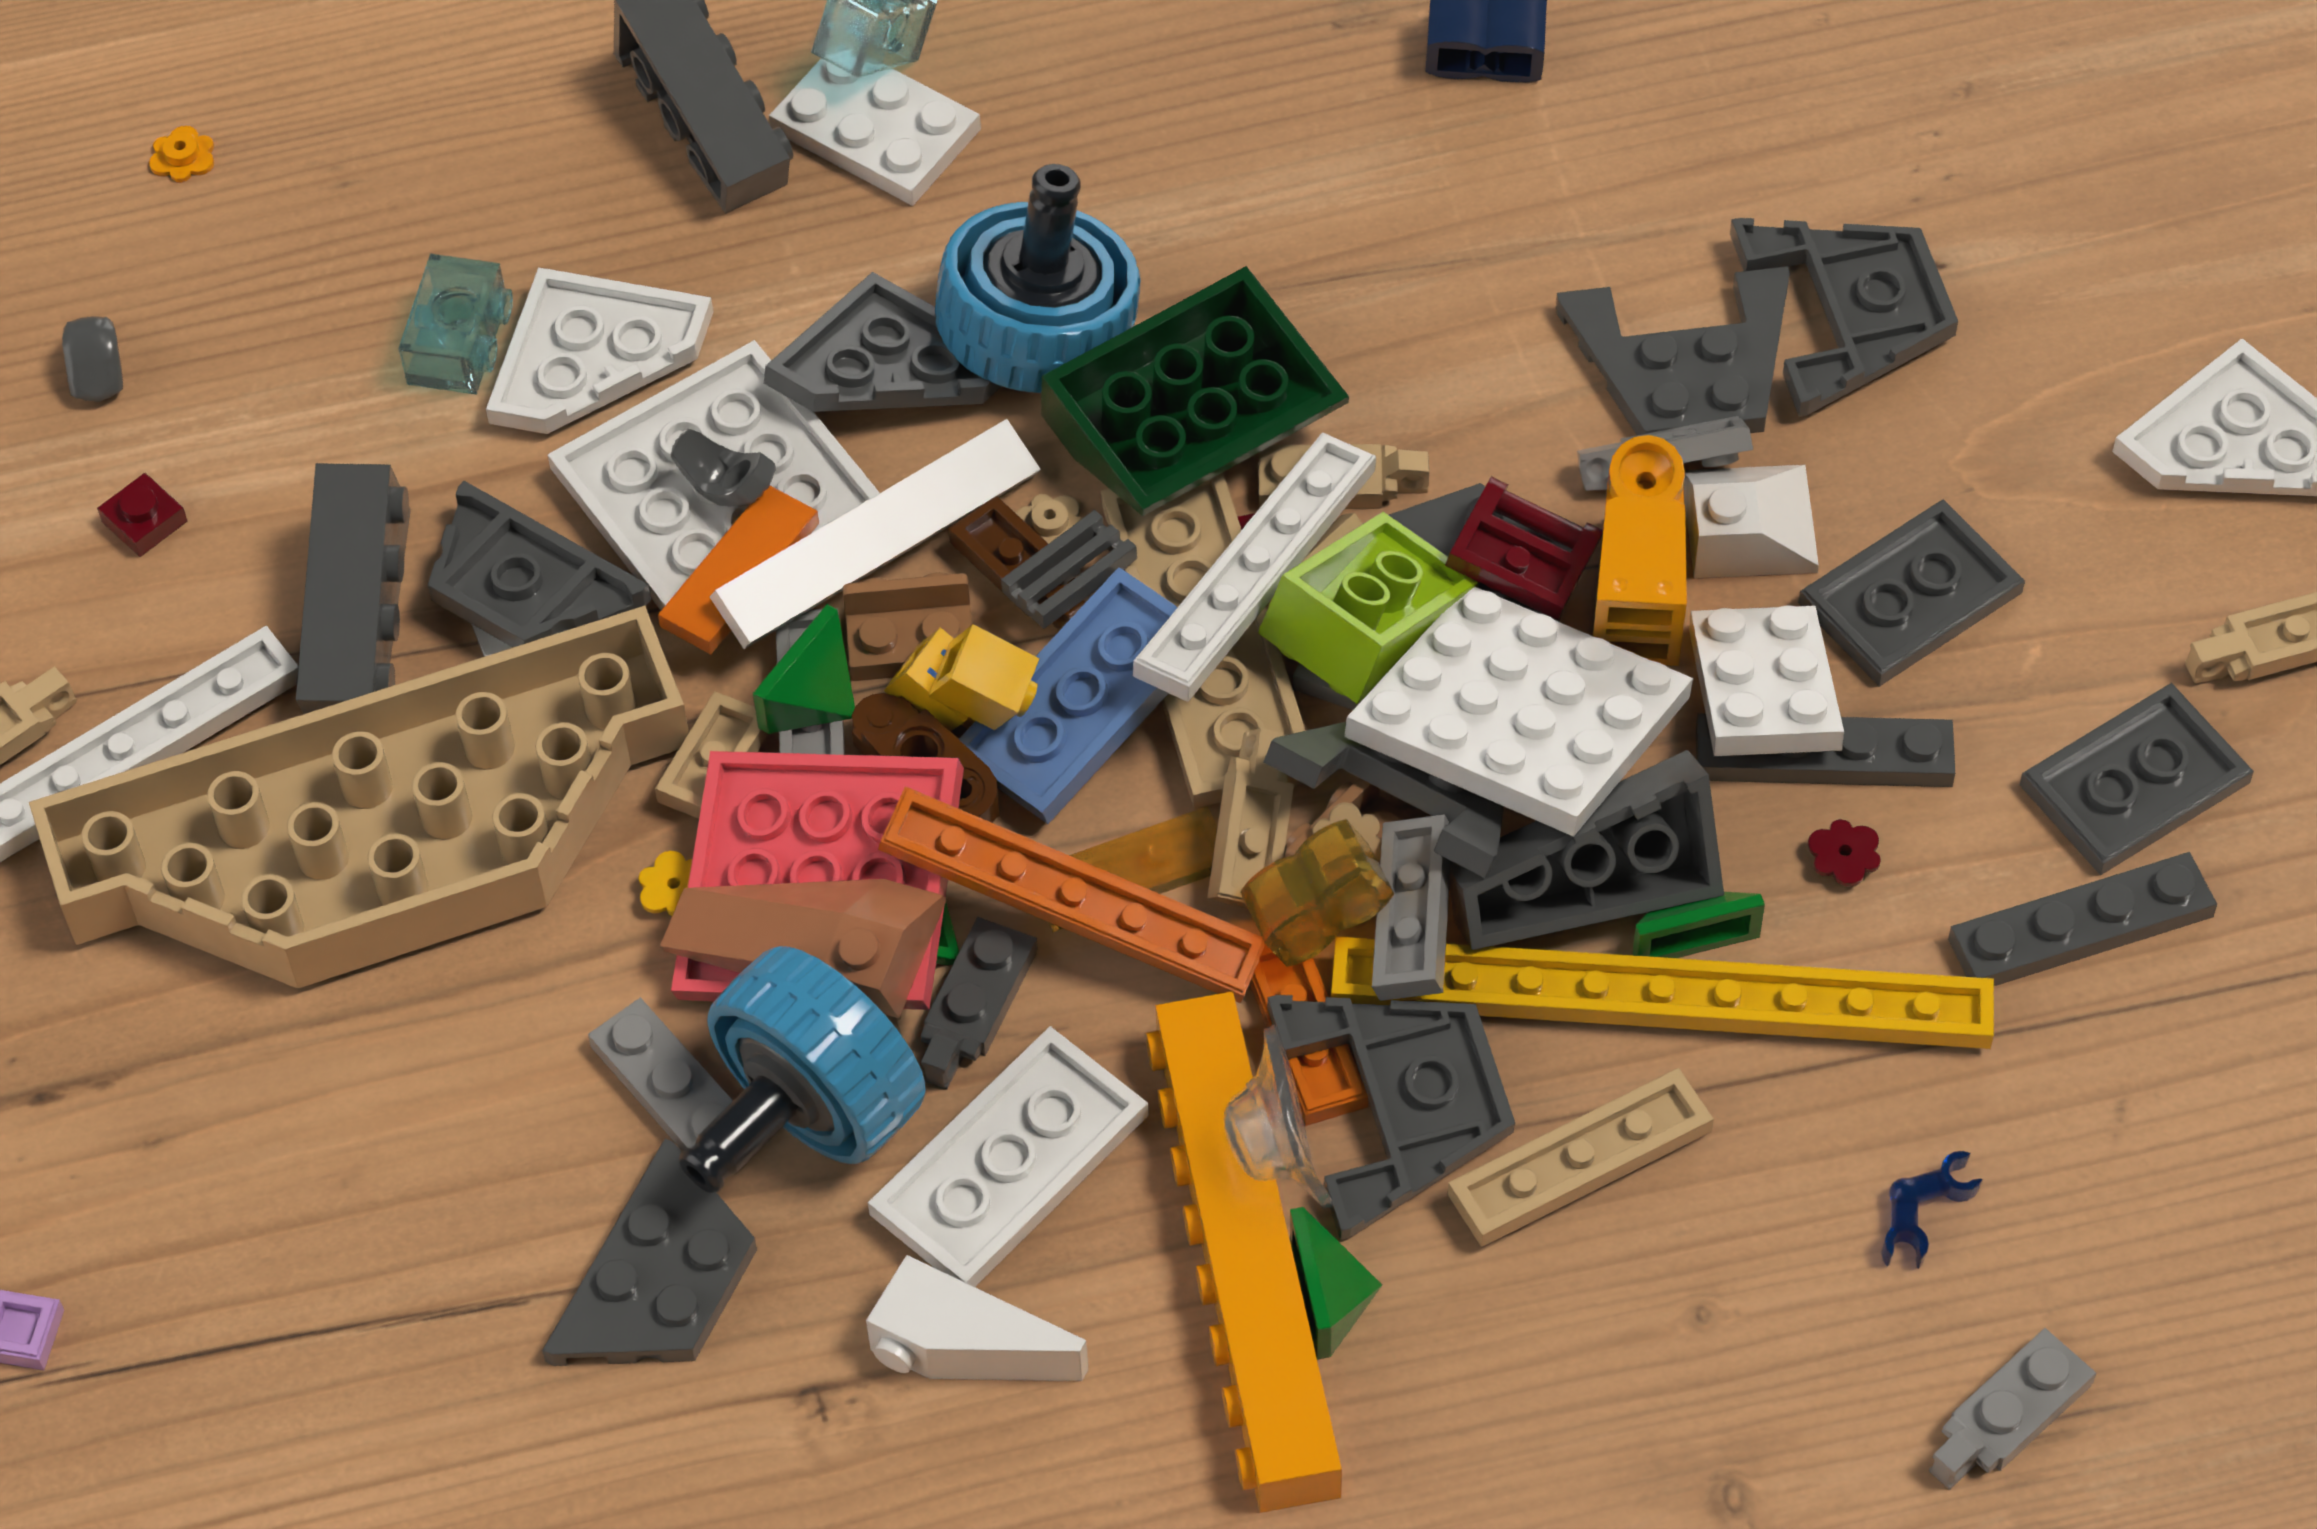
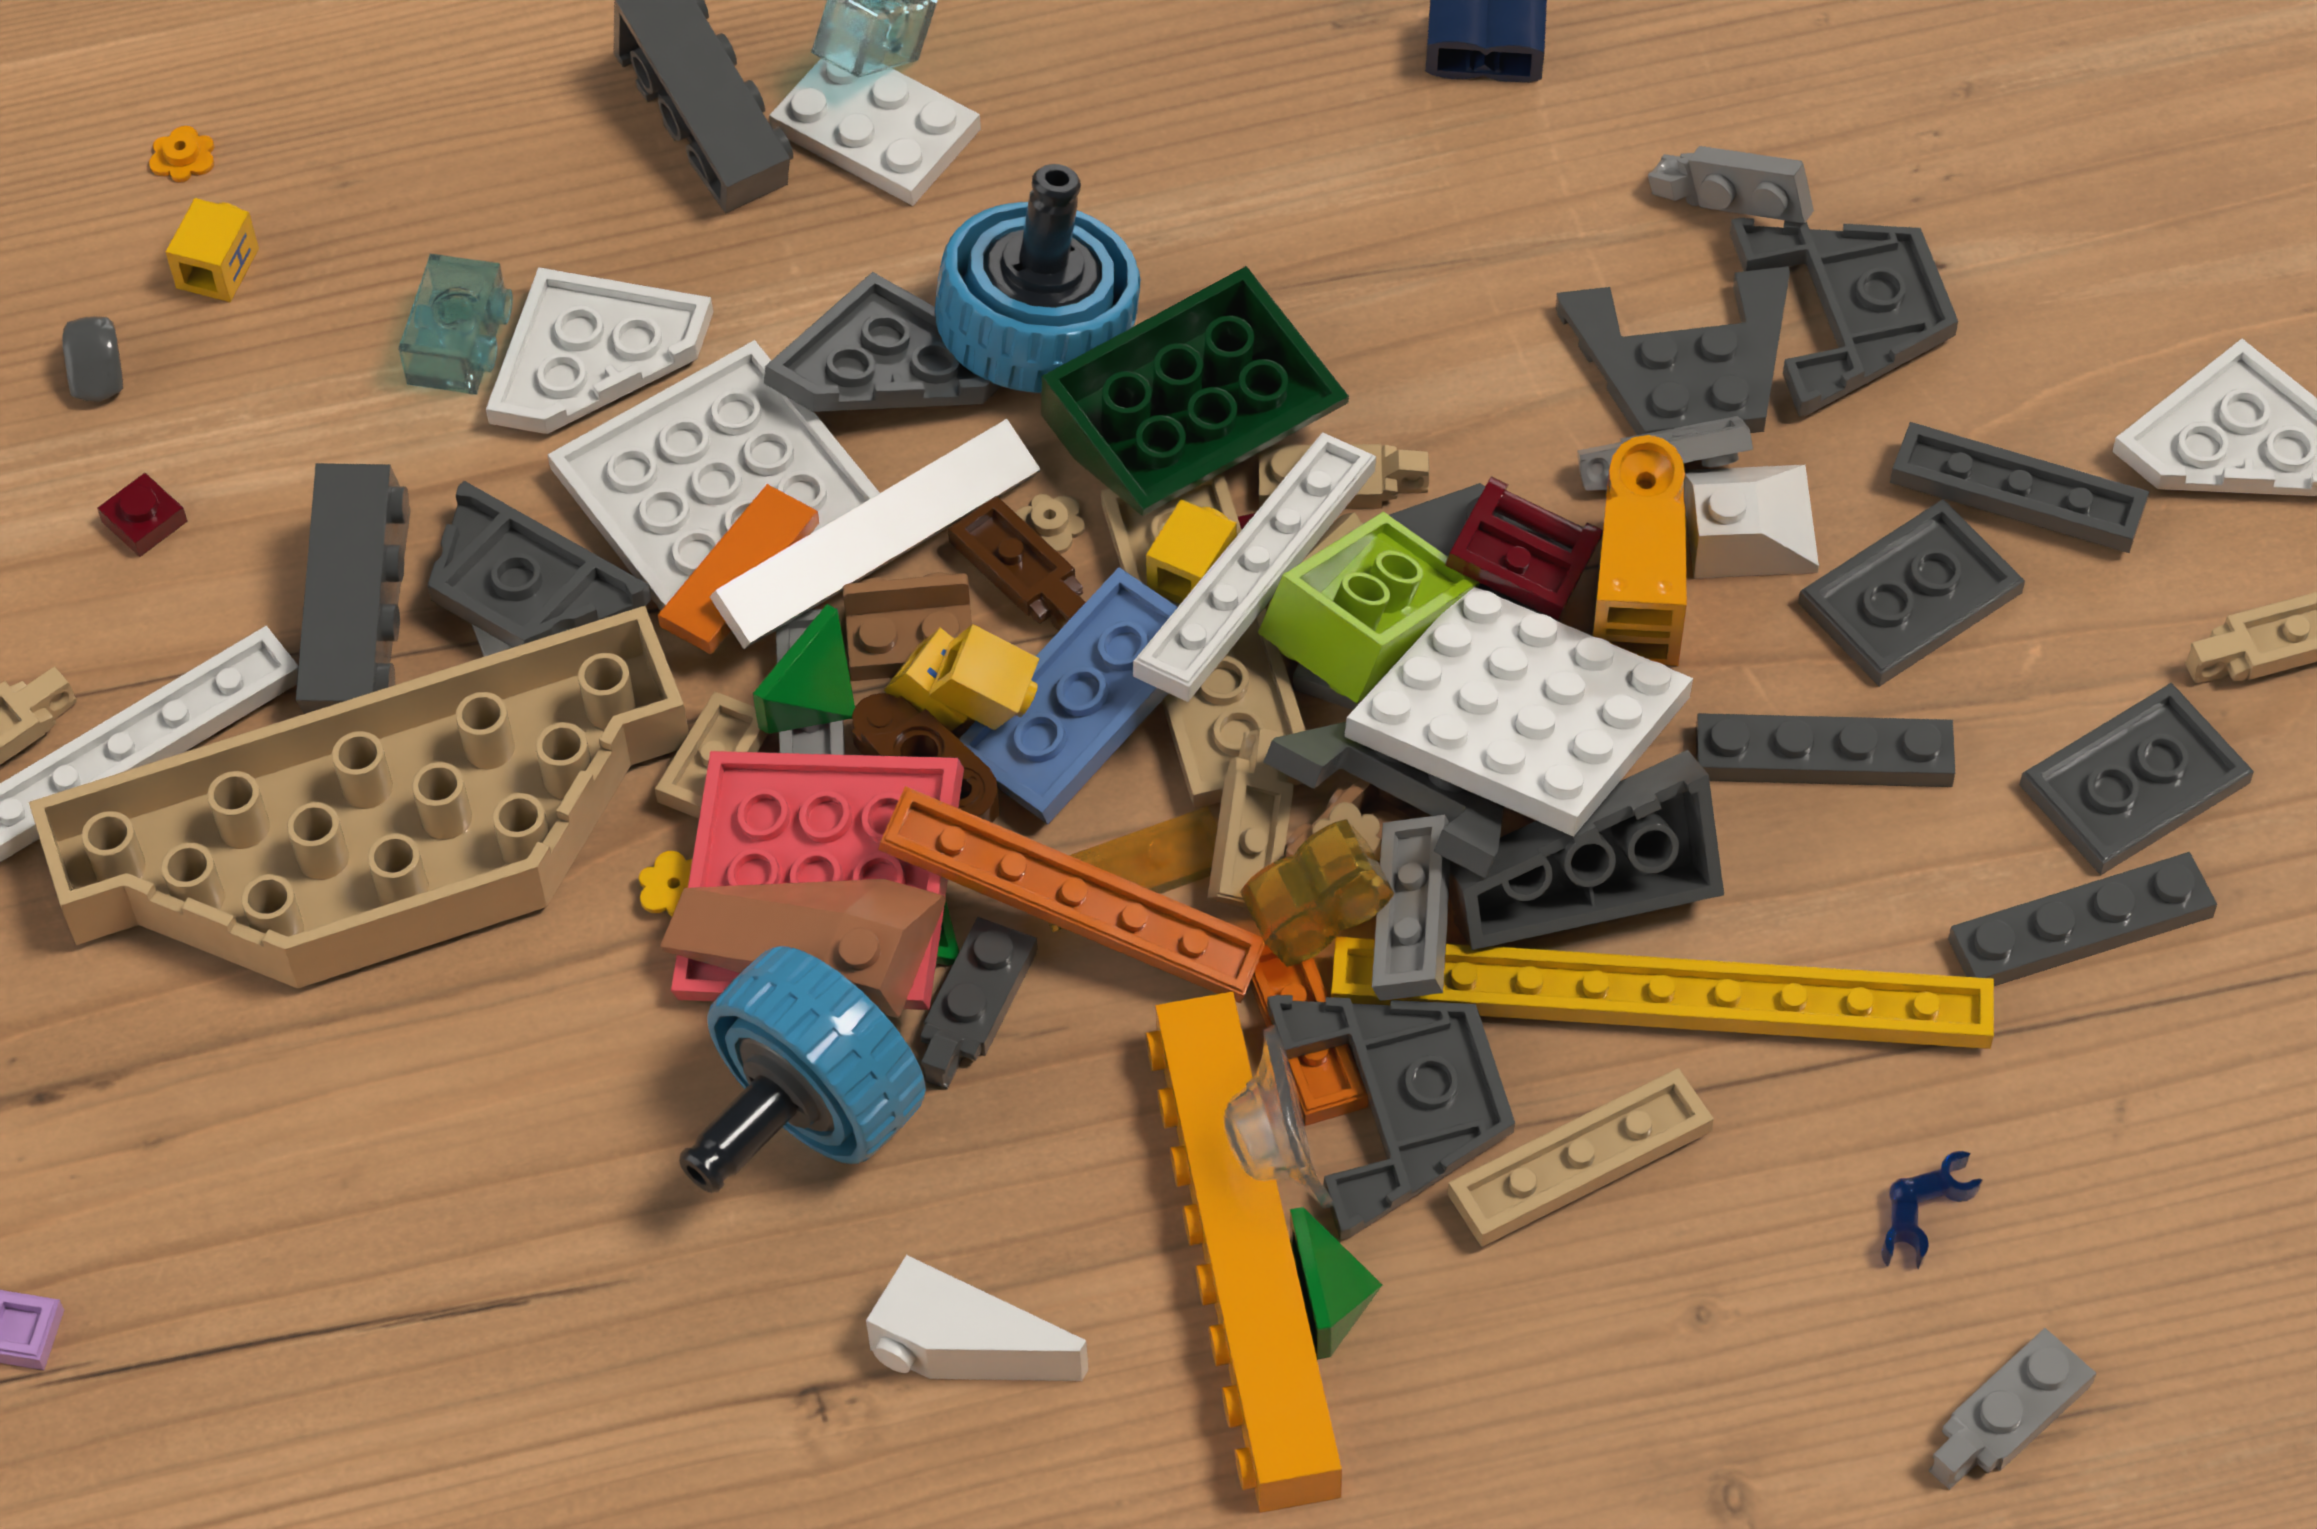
(212, 249): none -> yellow brick
(657, 1274): dark grey wing -> none
(659, 1072): light grey plate -> none
(721, 473): dark grey hair -> none
(1008, 1159): white plate -> none
(1062, 562): dark grey tile -> none
(1187, 549): none -> yellow brick
(1699, 926): green slope -> none
(1735, 183): none -> light grey hinge
(1765, 681): white plate -> none
(1842, 839): dark red plant -> none
(2019, 487): none -> dark grey plate

